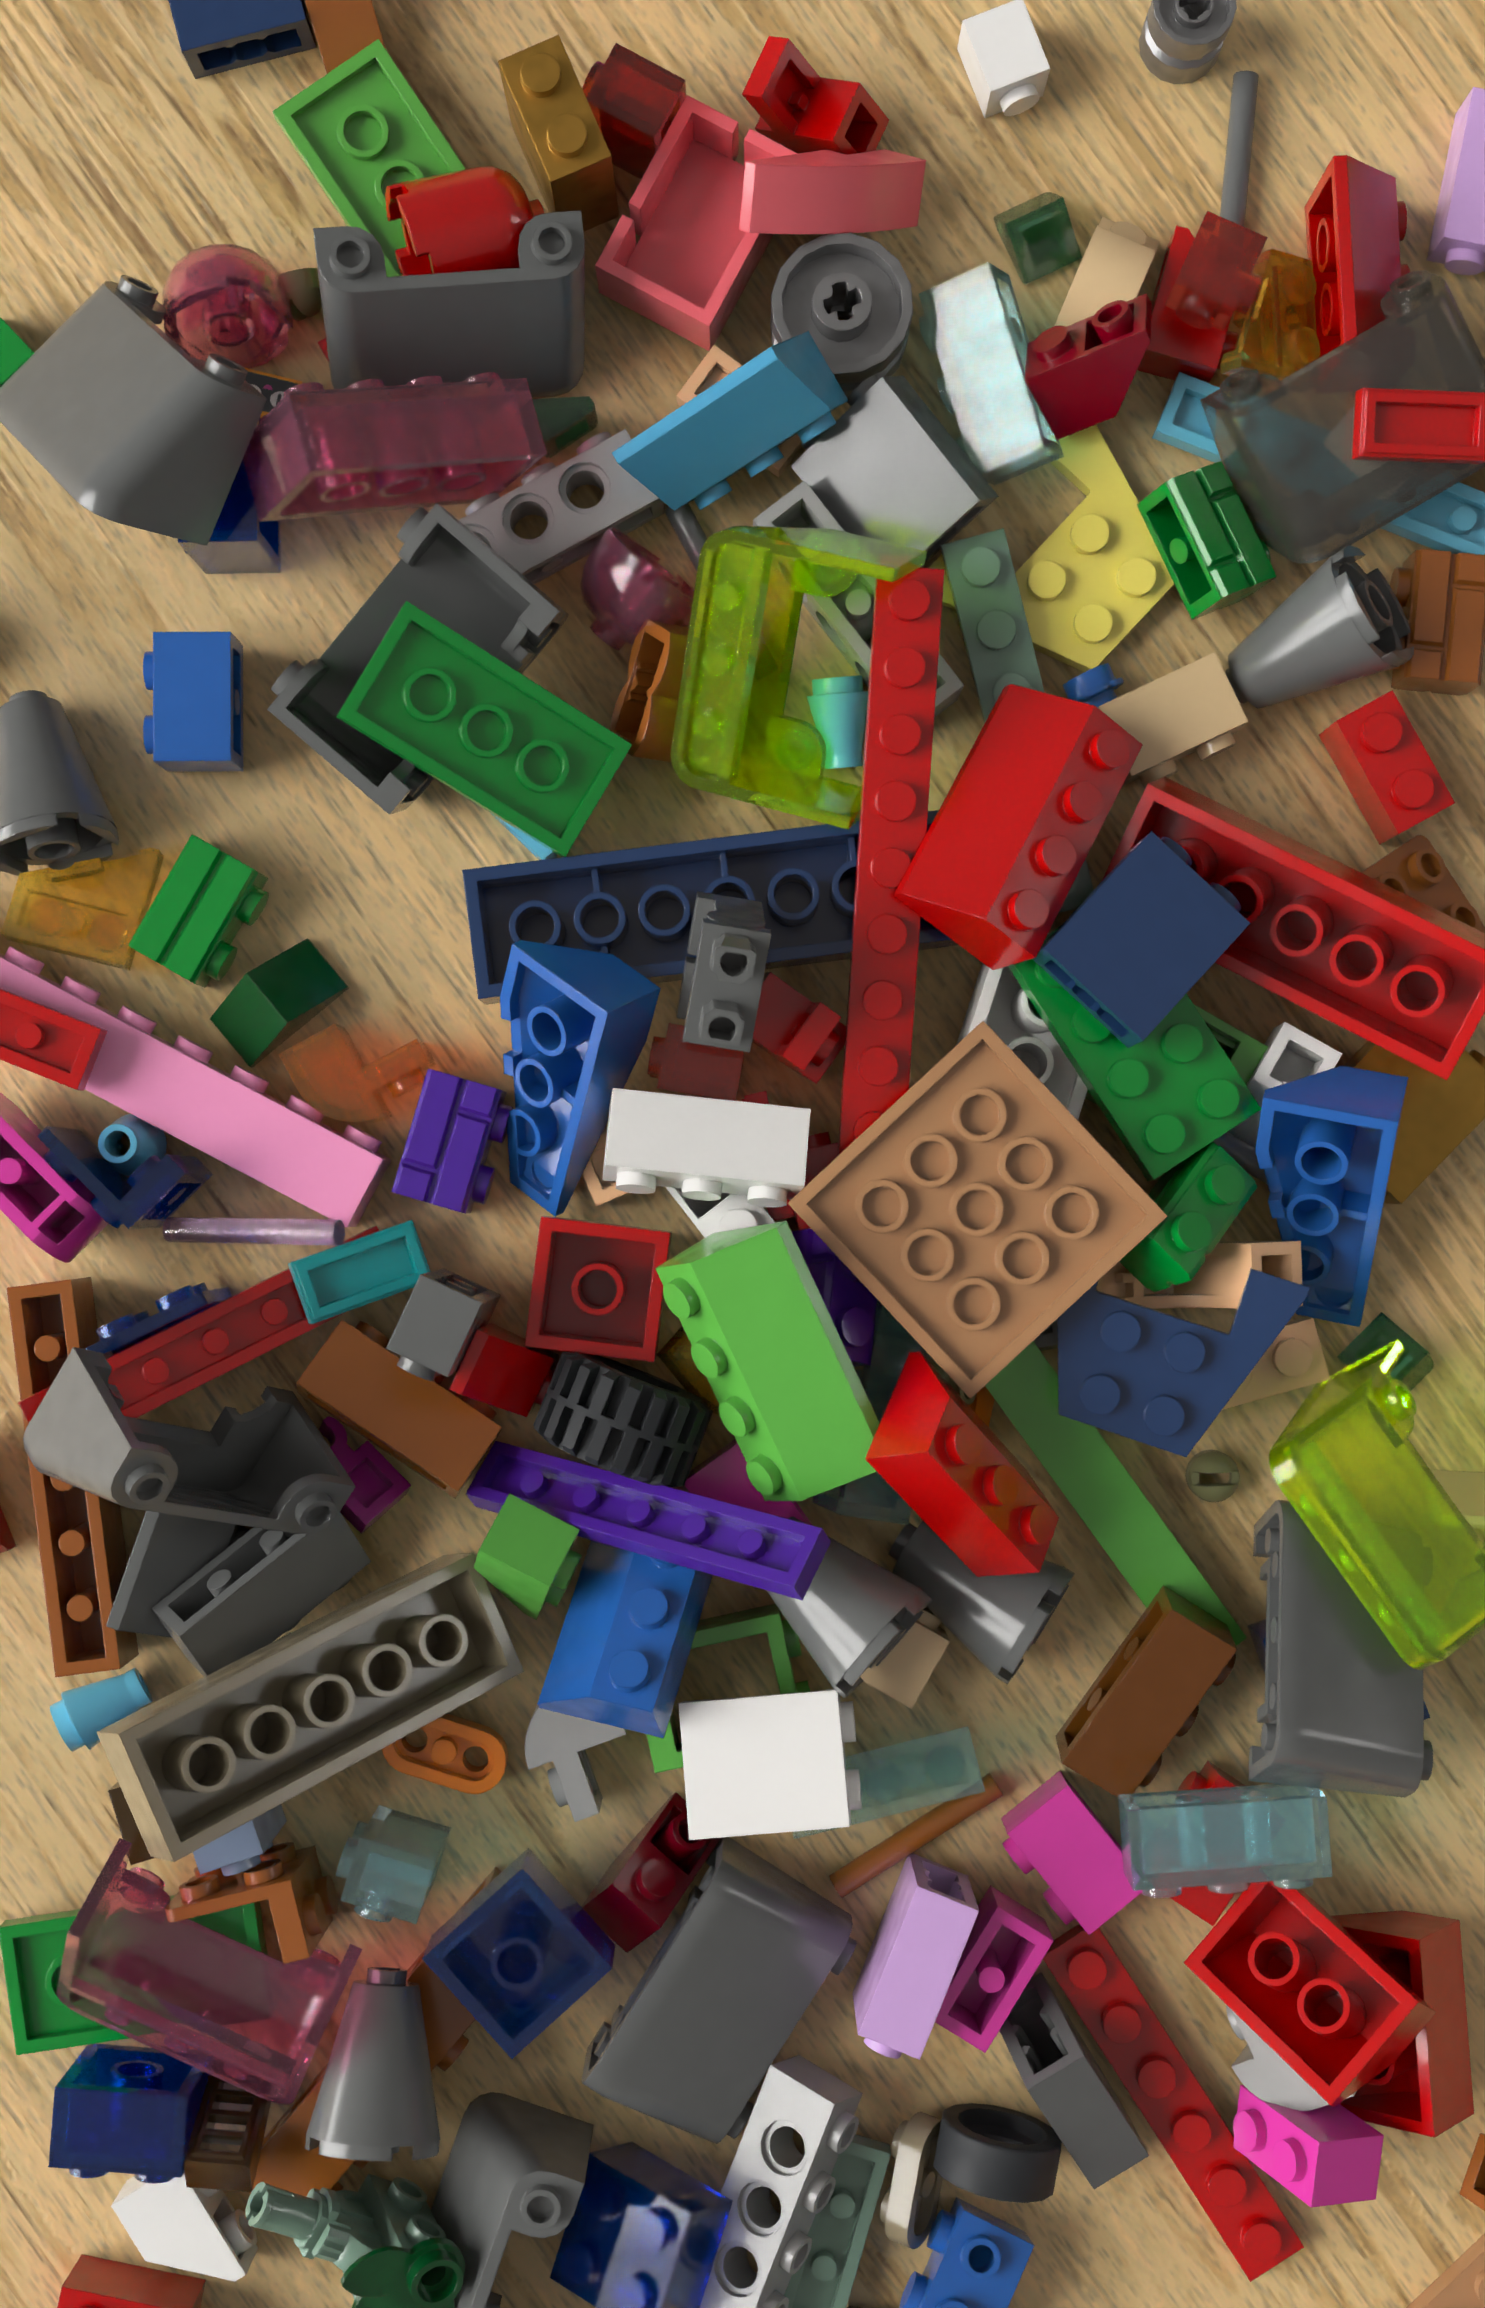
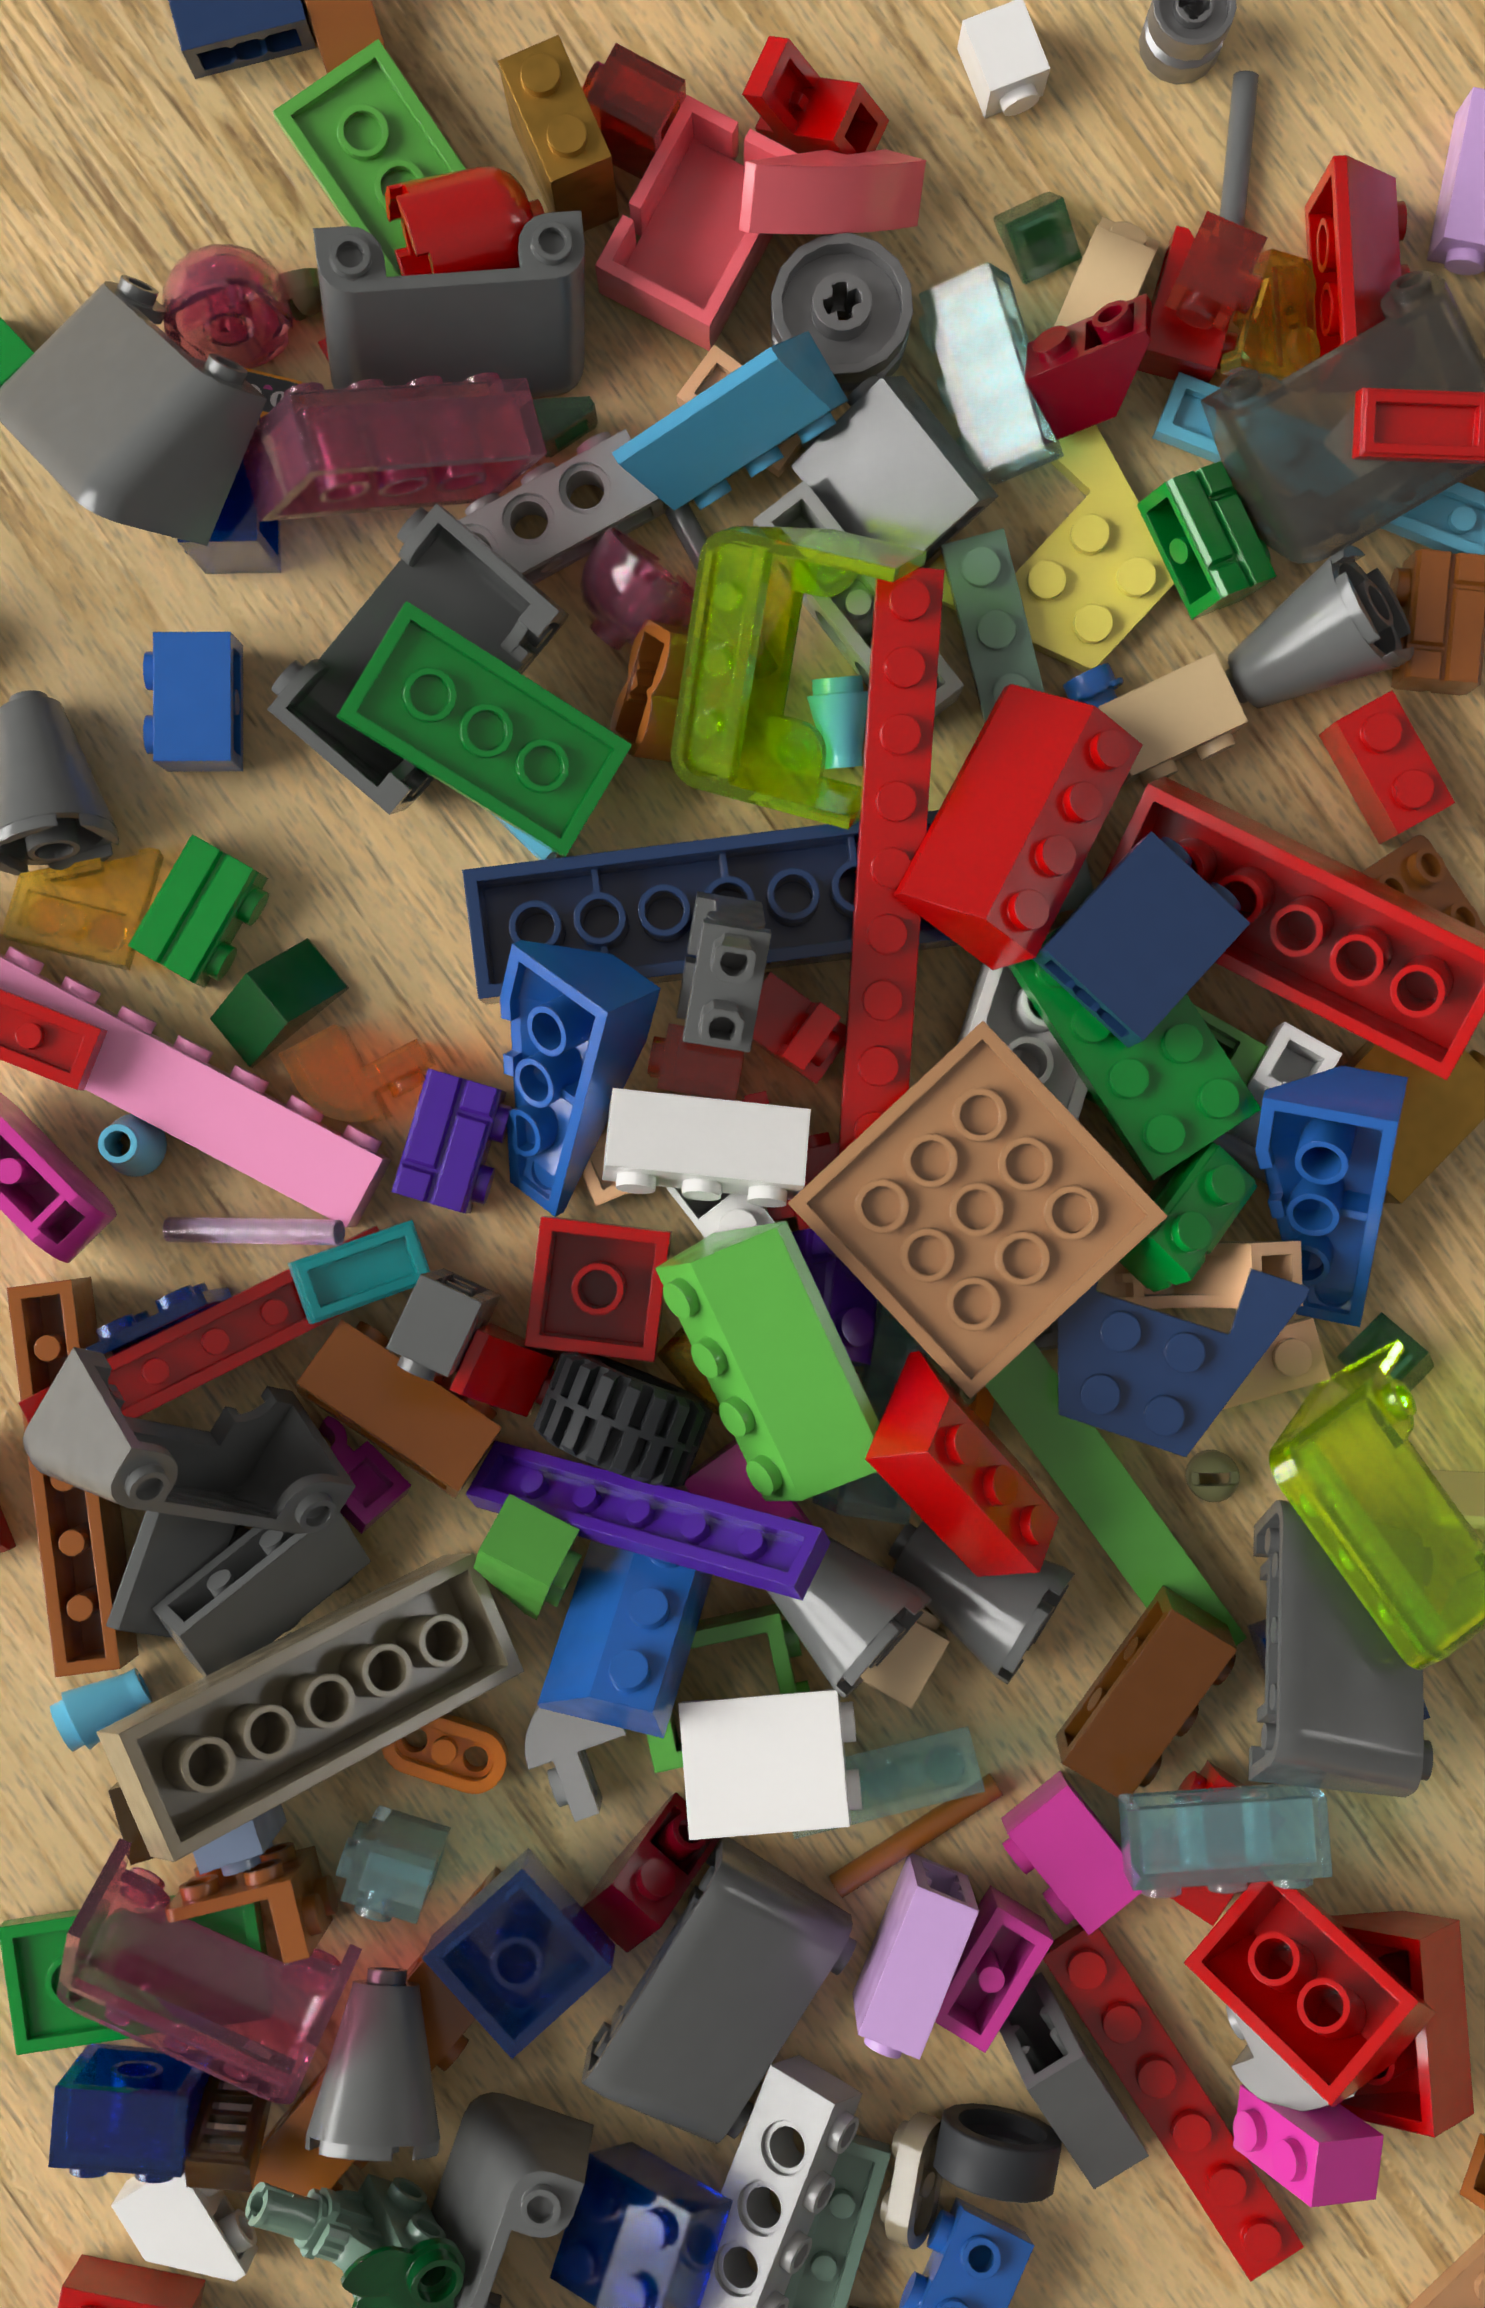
(138, 1201): clear blue bracket -> none

